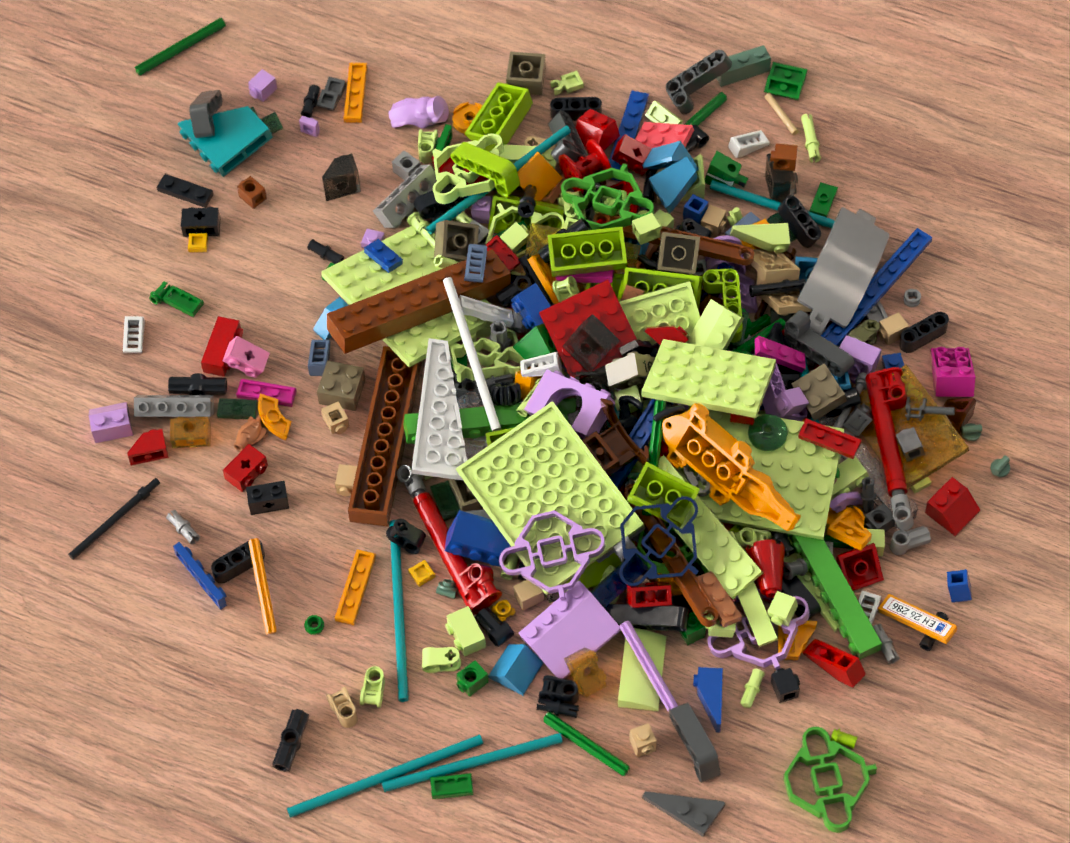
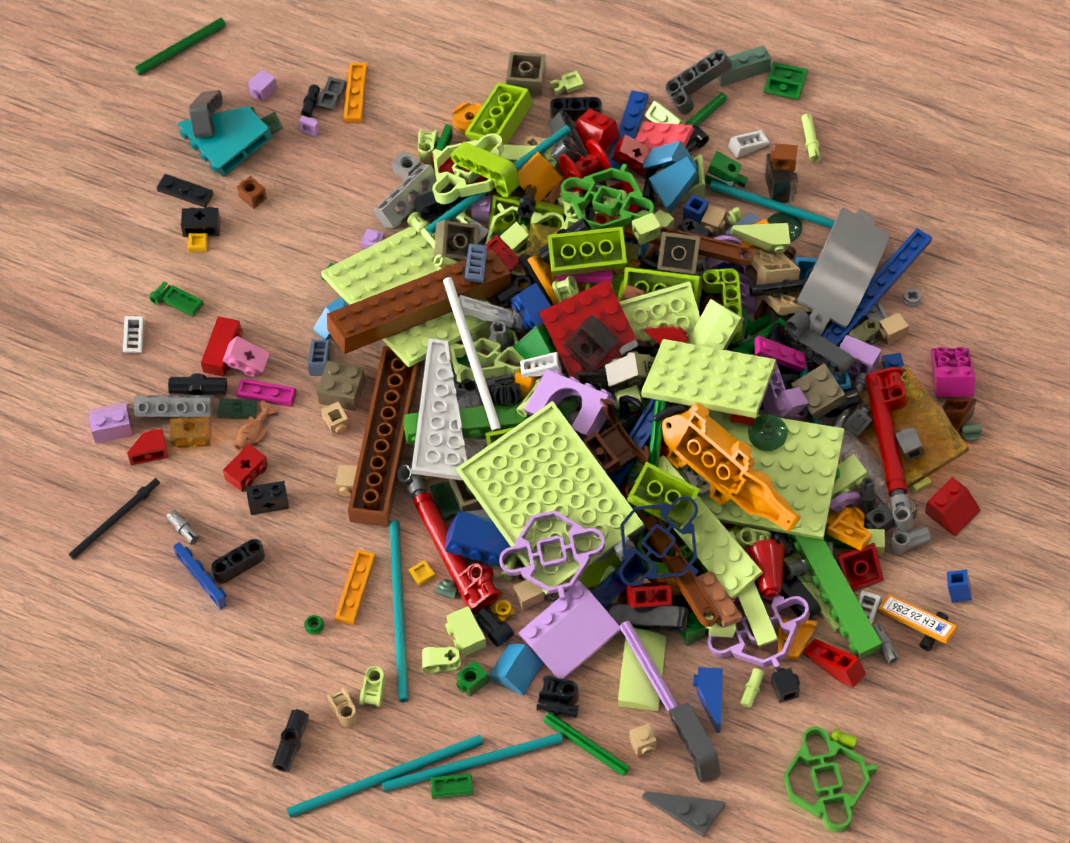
(262, 586): light orange axle -> none
(271, 416): light orange tile -> none
(325, 252): black pin -> none
(341, 178): clear smoke slope -> none
(383, 255): blue plate -> none
(407, 536): black piece -> none
(419, 112): lavender hair -> none
(578, 663): clear yellow brick -> none
(782, 609): yellowish green brick -> none
(791, 127): tan bar -> none
(792, 212): black beam -> none
(823, 199): green plate -> none
(829, 438): red plate -> none
(926, 410): dark grey piece -> none
(928, 325): black beam -> none
(1000, 467): sand green plate -> none

